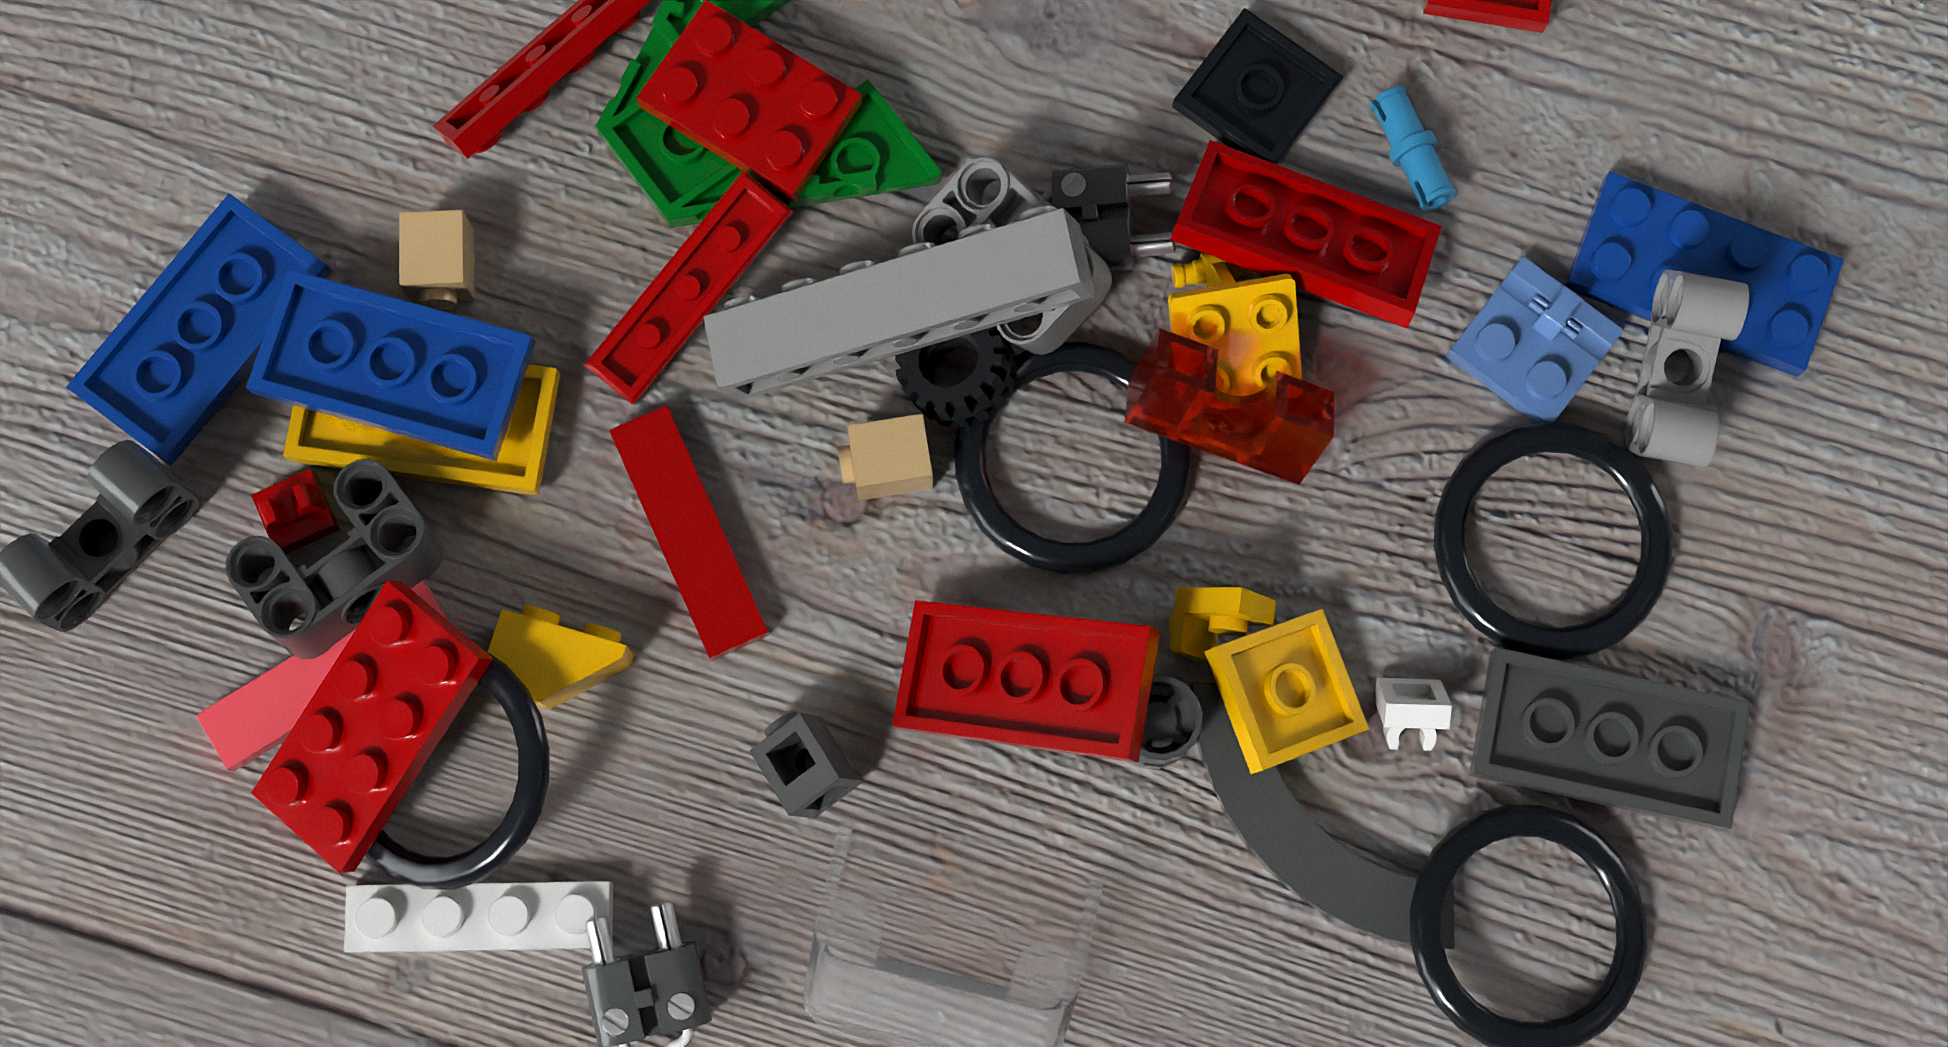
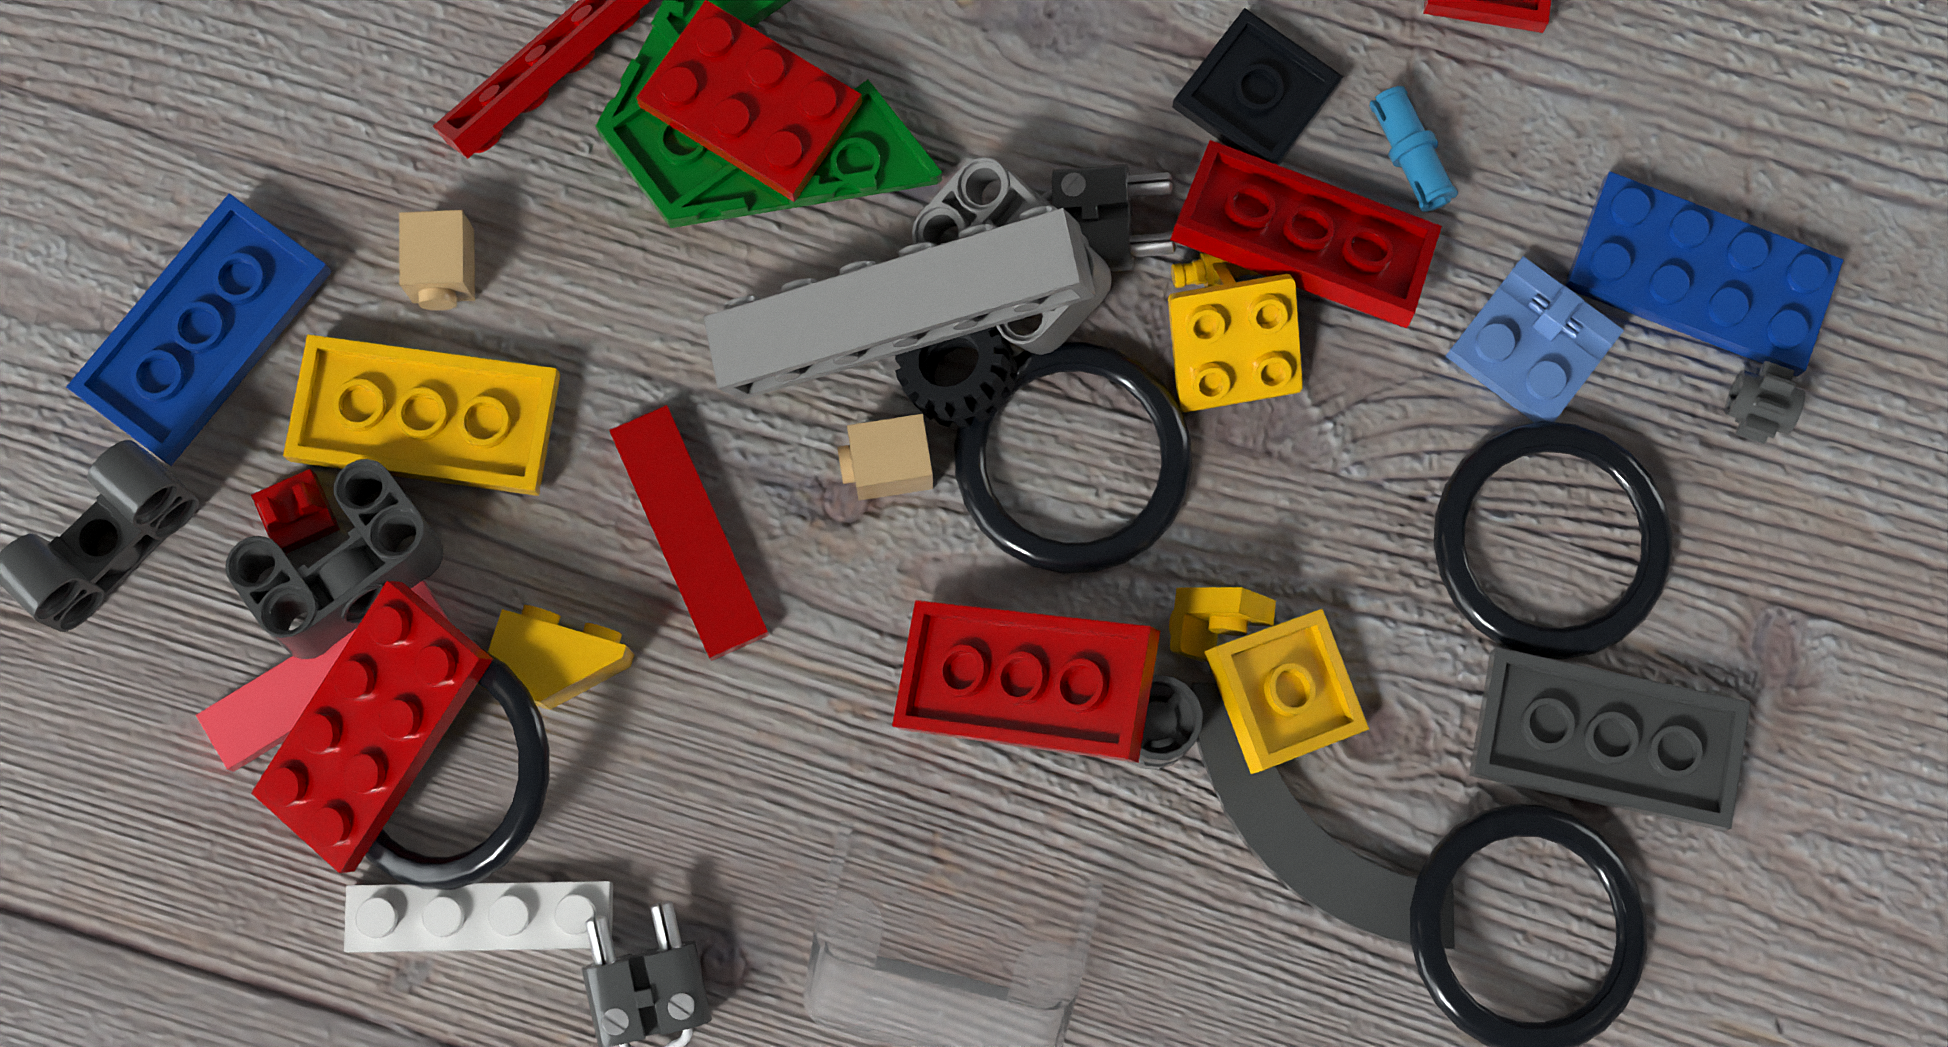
(391, 364): blue plate -> none
(688, 288): red tile -> none
(783, 765): dark grey brick -> none
(1270, 431): clear red arch -> none
(1412, 705): white tile -> none
(1672, 417): light grey beam -> none
(1765, 402): none -> dark grey gear

